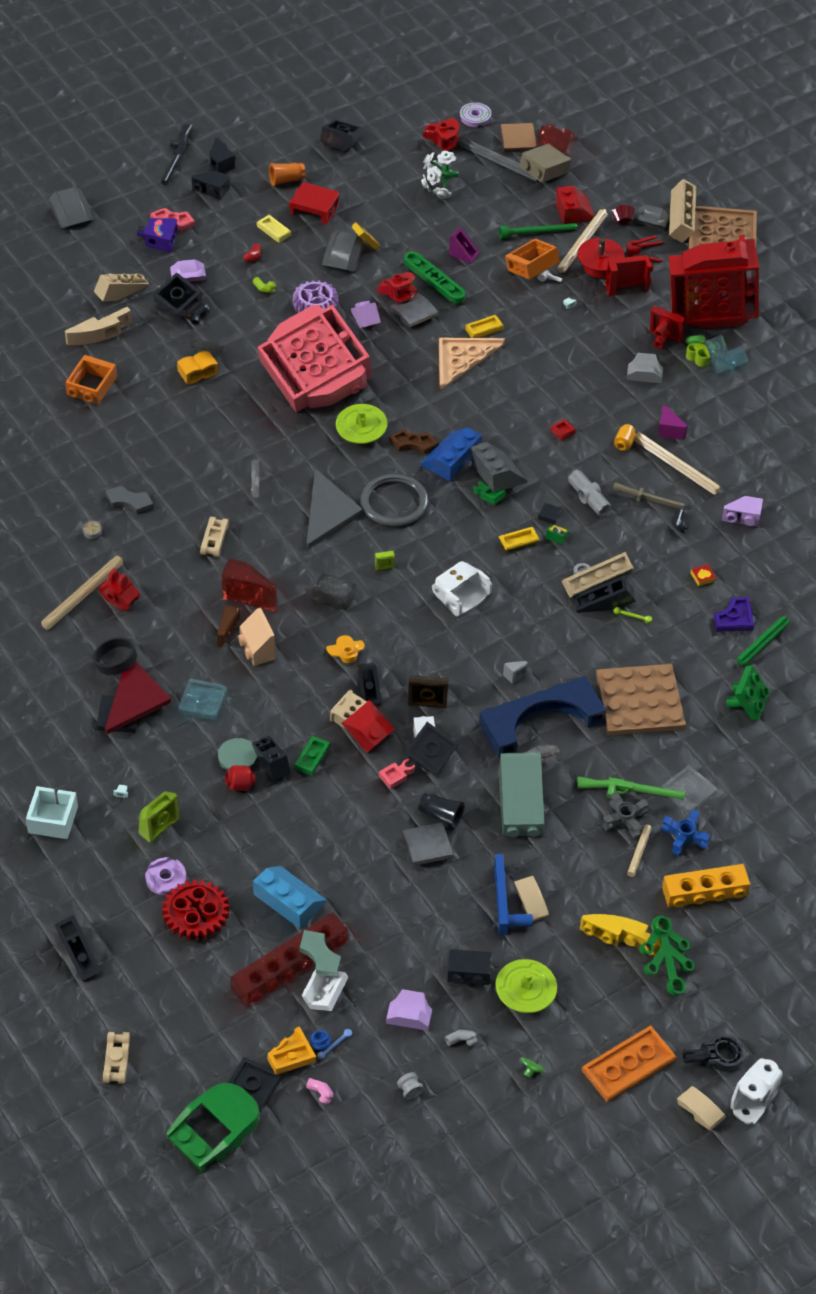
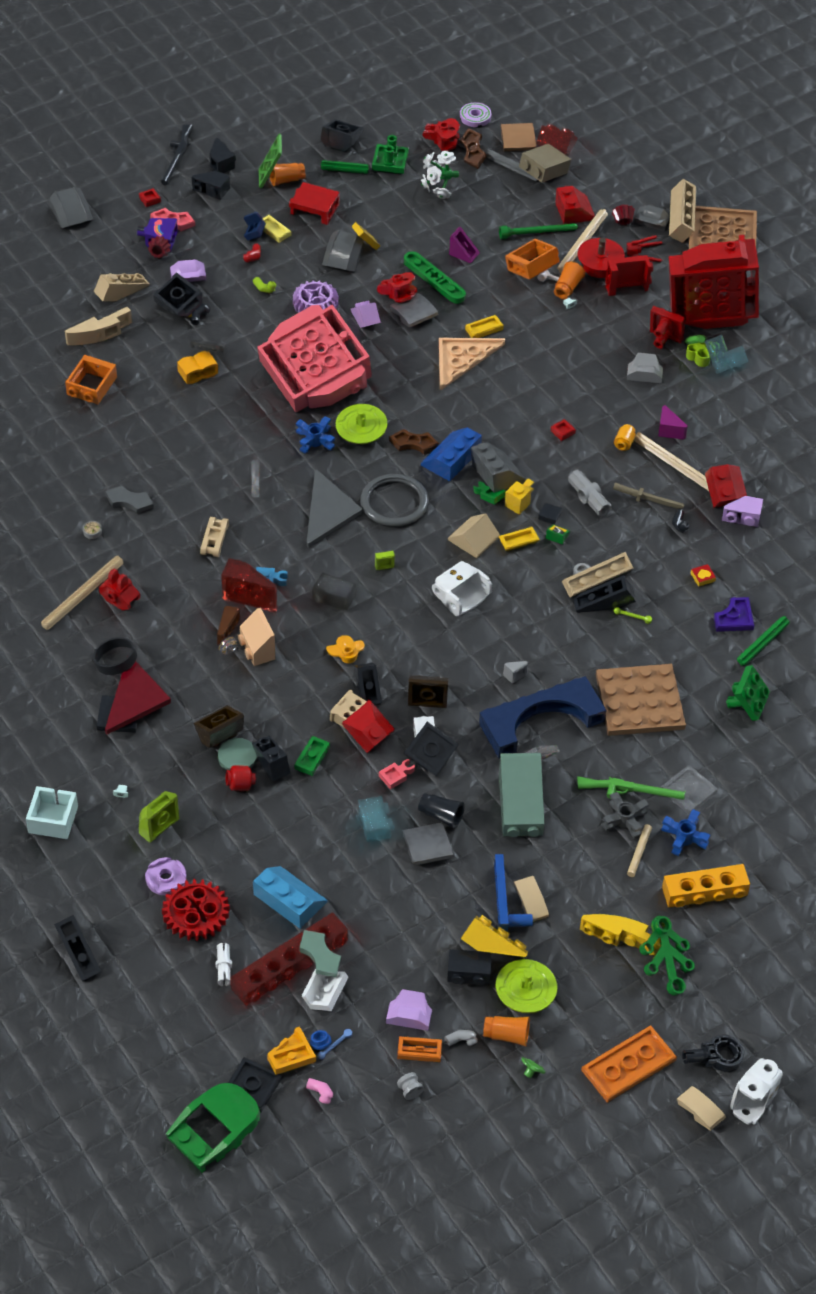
(116, 1057): tan plate -> none
(149, 197): none -> red tile
(159, 247): none -> dark red piece
(202, 699): clear light blue plate -> none
(219, 726): none -> dark brown slope
(223, 964): none -> white pin
(228, 645): none -> clear tile
(255, 225): none -> dark blue bracket
(270, 160): none -> bright green window
(274, 576): none -> dark azure plate
(315, 434): none -> blue pin
(344, 166): none -> green axle
(374, 818): none -> clear light blue brick
(390, 156): none -> green plate
(419, 1053): none -> orange tile
(474, 155): none -> reddish brown tile
(475, 535): none -> tan slope
(488, 939): none -> yellow slope
(507, 1029): none -> orange plant
(519, 496): none -> yellow brick
(569, 279): none -> orange plant
(725, 484): none -> red slope

